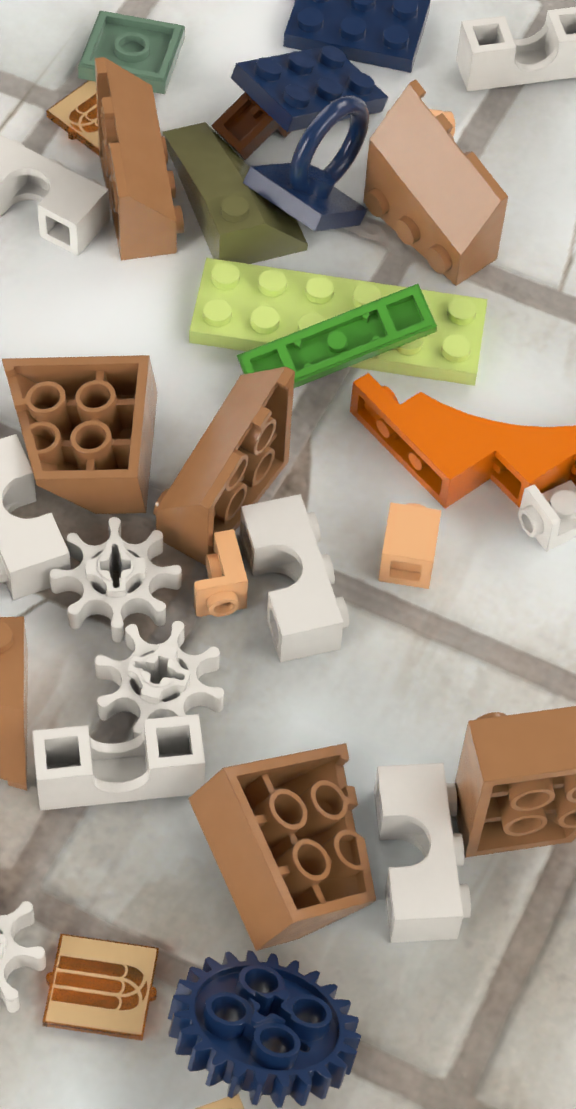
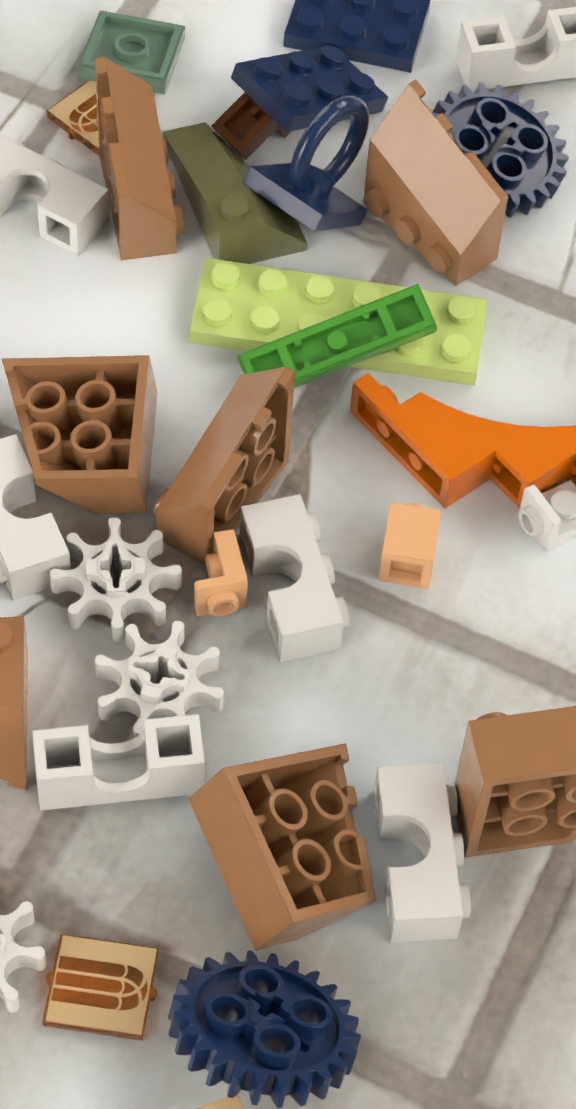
(531, 159): none -> dark blue gear

